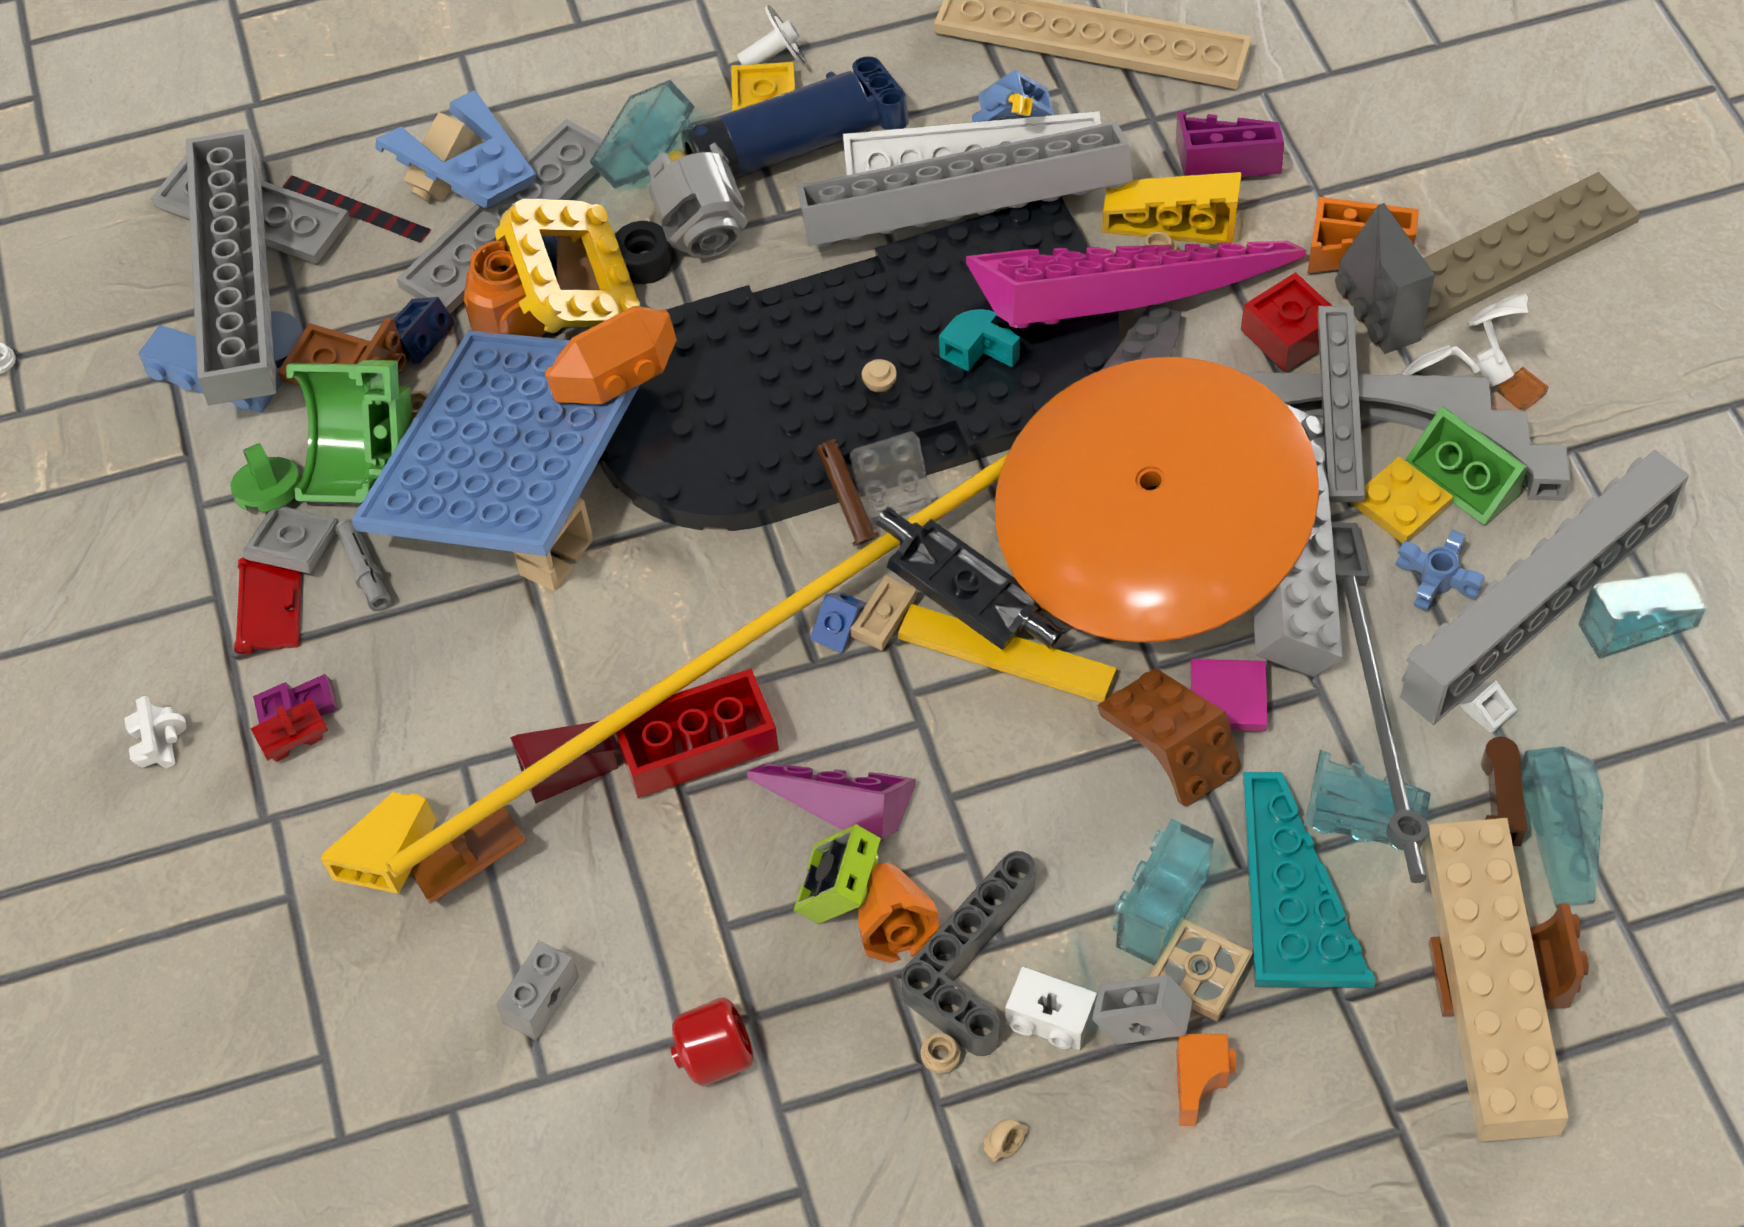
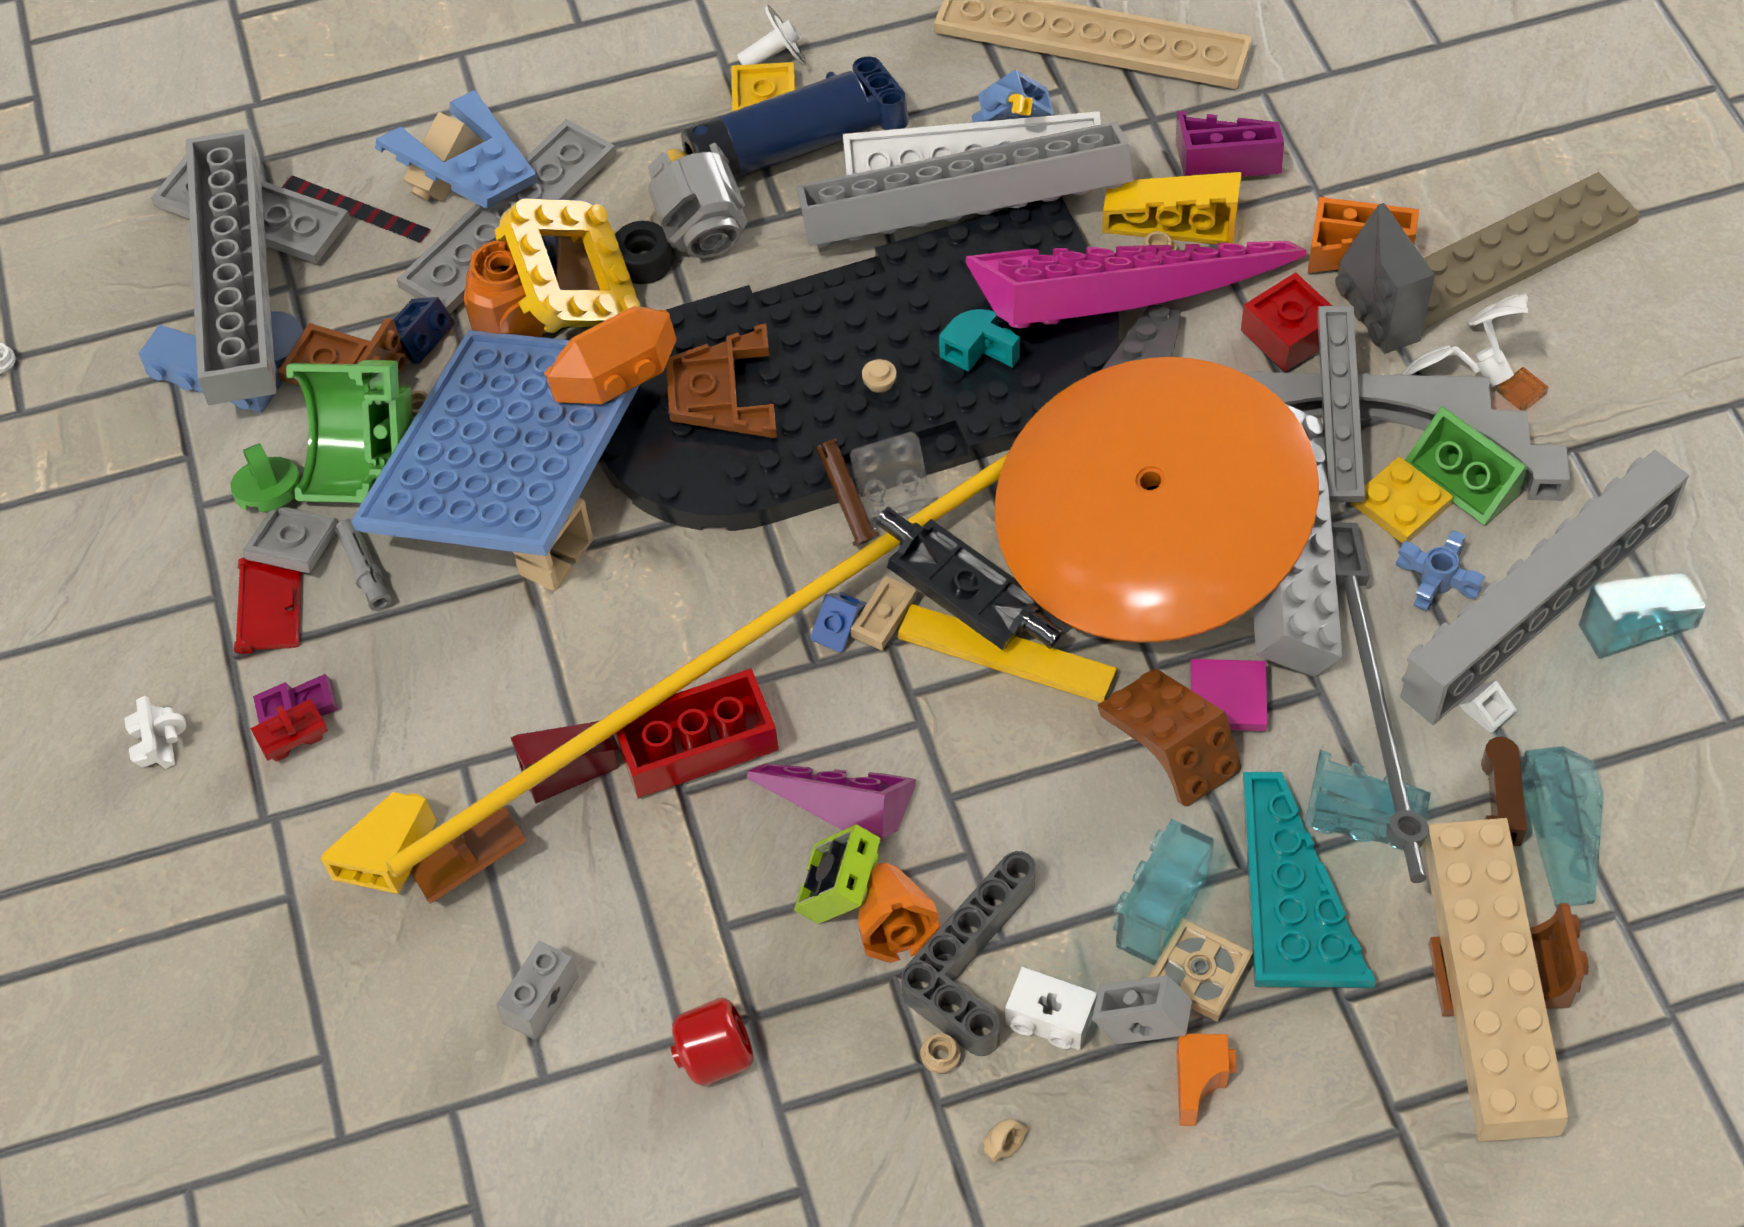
(641, 133): clear light blue brick -> none
(705, 386): none -> dark orange wing

